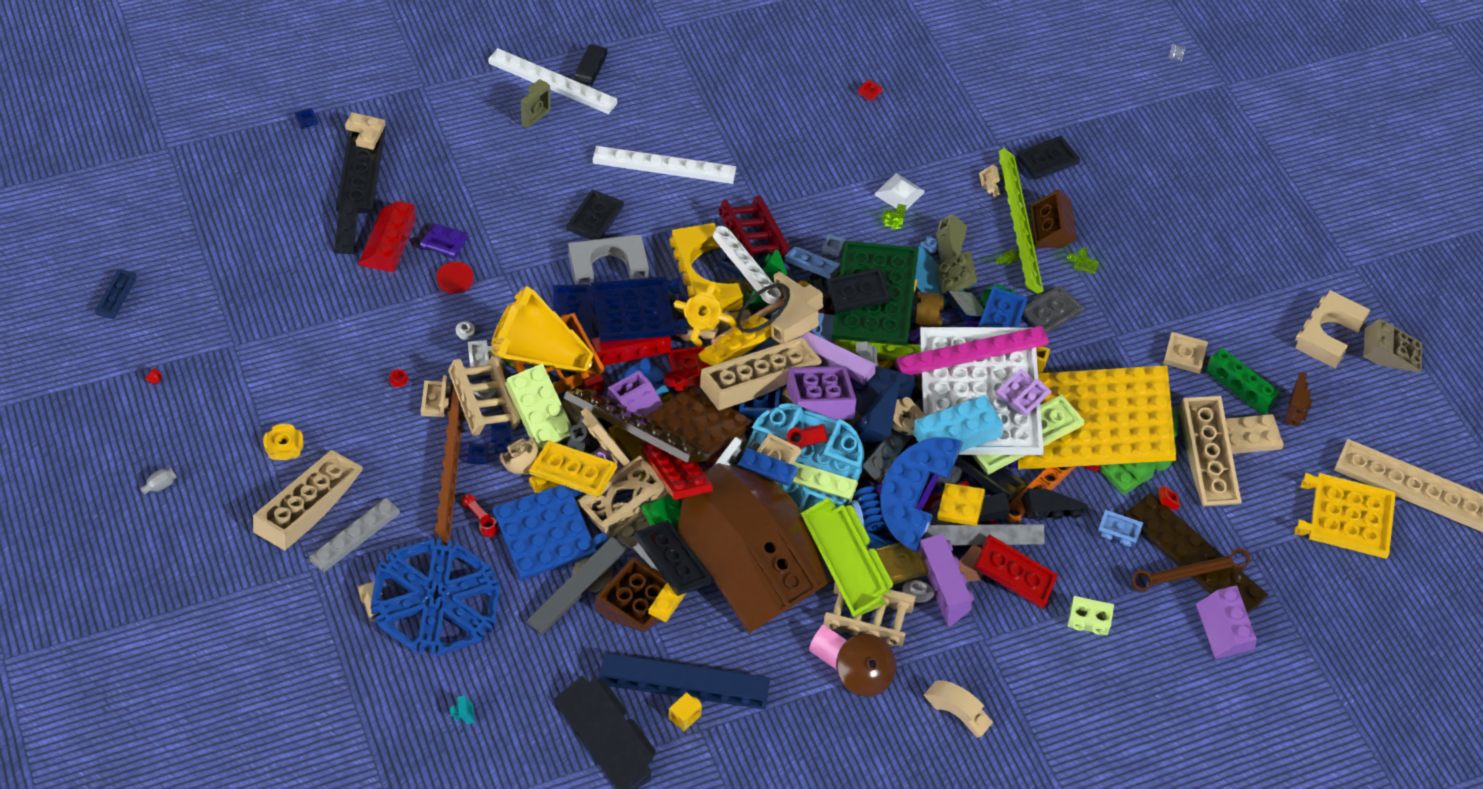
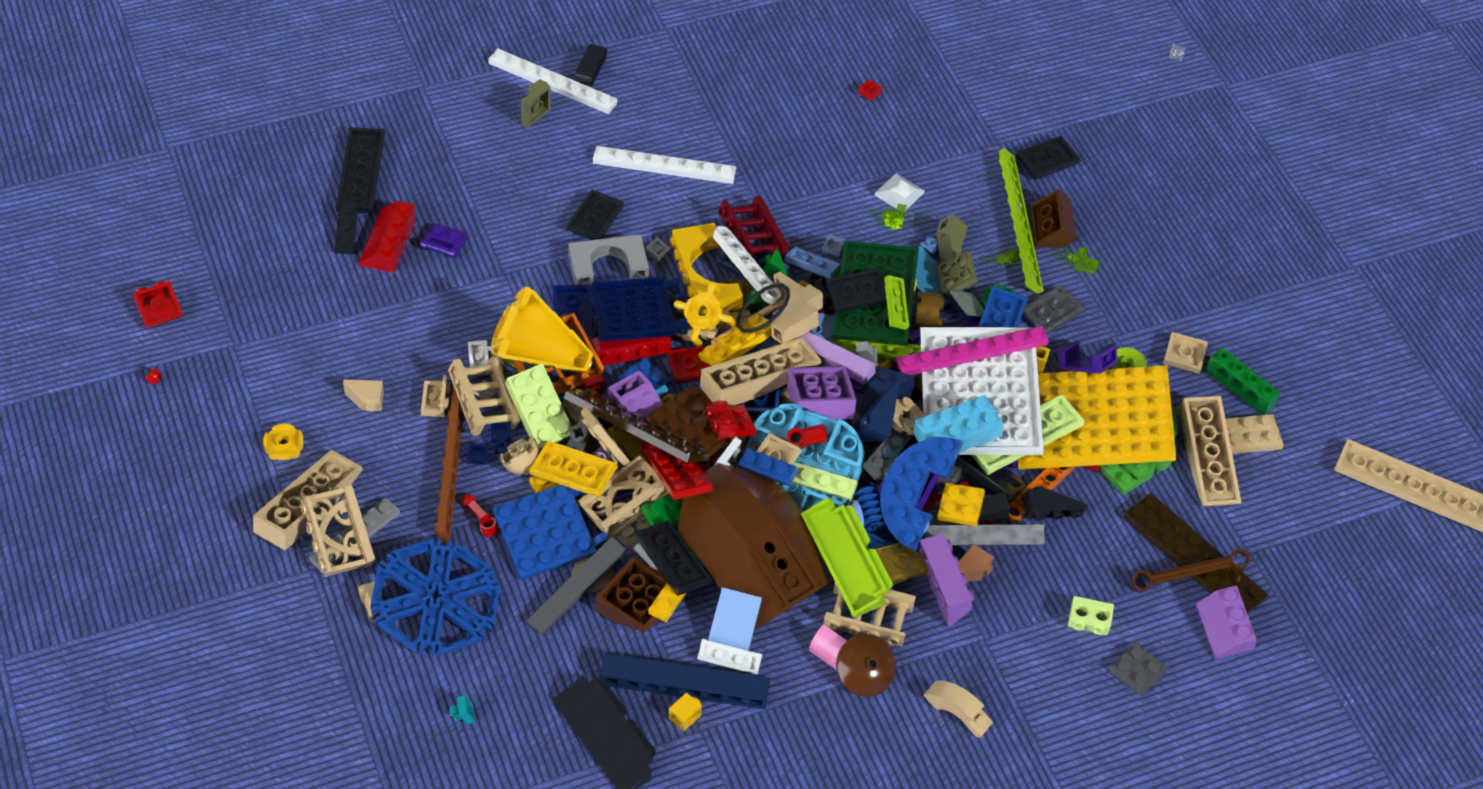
(116, 294): dark blue plate -> none
(157, 304): none -> red plate
(159, 480): light grey plant -> none
(306, 118): clear blue plate -> none
(347, 505): none -> tan fence
(365, 393): none -> tan slope
(368, 127): tan plate -> none
(398, 378): red plate -> none
(455, 277): red tile -> none
(465, 334): white plate -> none
(657, 249): none -> dark grey tile
(681, 379): red plate -> none
(729, 420): none -> red plate
(729, 656): none -> white tile
(735, 619): none -> light blue tile
(896, 302): none -> lime tile
(920, 589): white piece -> none
(989, 178): tan plate -> none
(1015, 571): red tile -> none
(1022, 392): lavender slope -> none
(1070, 359): none -> dark purple panel
(1119, 528): medium blue bracket -> none
(1129, 358): none -> lime dish
(1138, 669): none -> dark grey plate
(1168, 498): red plate -> none
(1299, 402): reddish brown plate -> none
(1334, 309): tan arch -> none
(1349, 515): yellow plate -> none
(1392, 347): dark tan slope -> none

